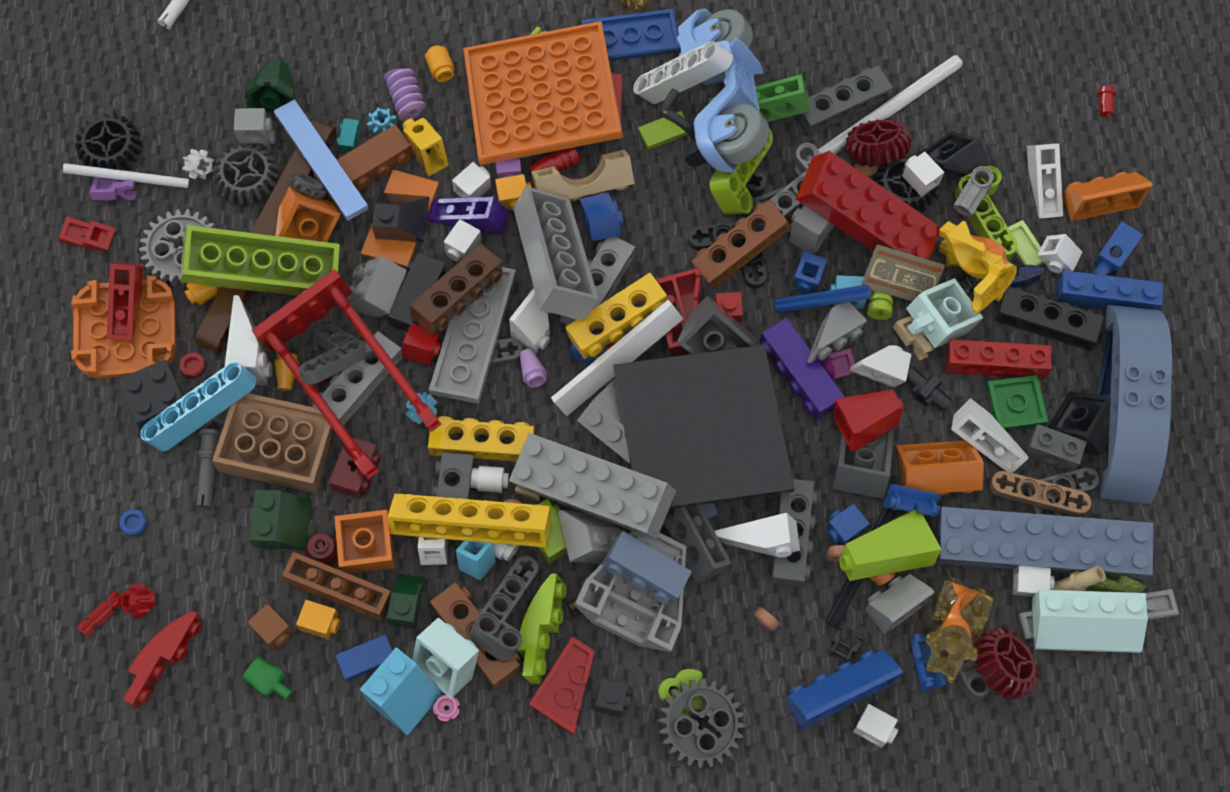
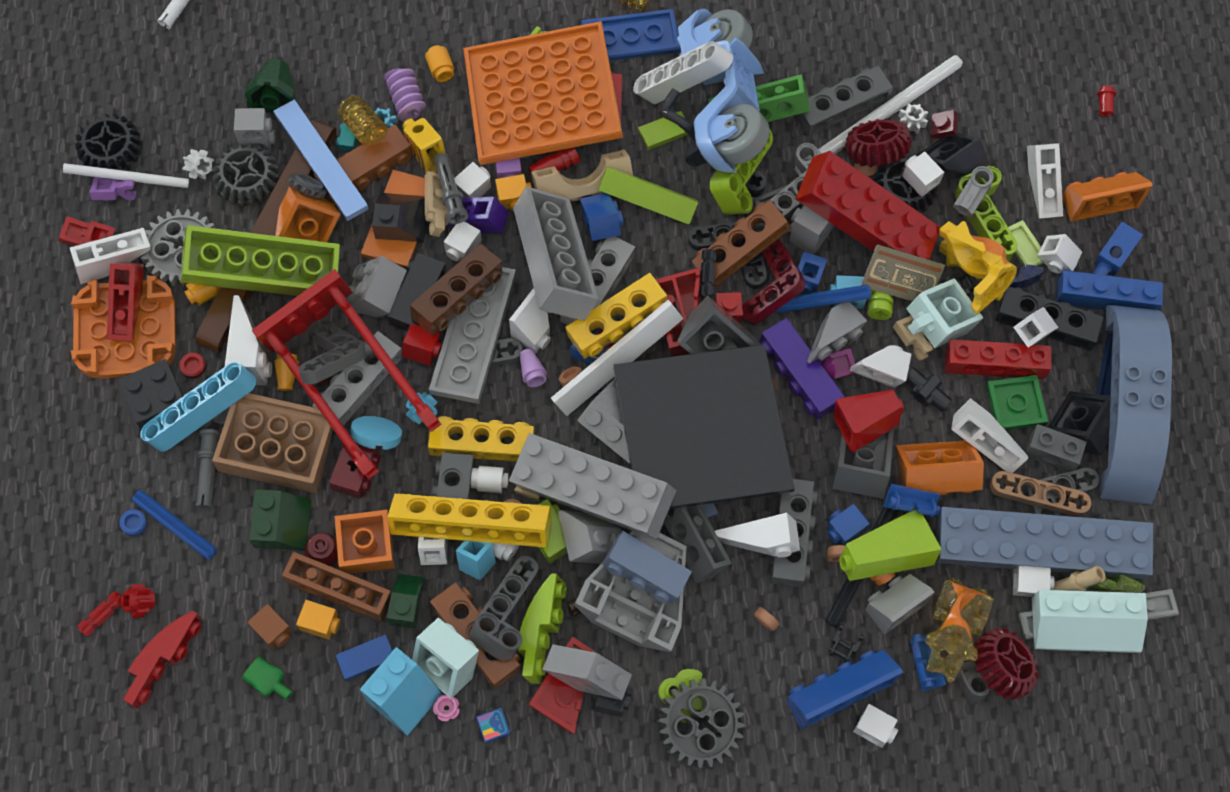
(94, 258): none -> white slope
(174, 524): none -> blue axle
(362, 120): none -> clear yellow piece
(375, 431): none -> medium azure tile
(434, 209): none -> tan hinge
(452, 206): none -> dark grey pin
(493, 725): none -> tile
(569, 374): none -> nougat tile
(587, 671): none -> light grey brick
(648, 195): none -> lime tile
(707, 274): none -> black axle
(783, 281): none -> dark red beam
(913, 117): none -> white gear
(944, 124): none -> dark red plate
(1035, 327): none -> white brick

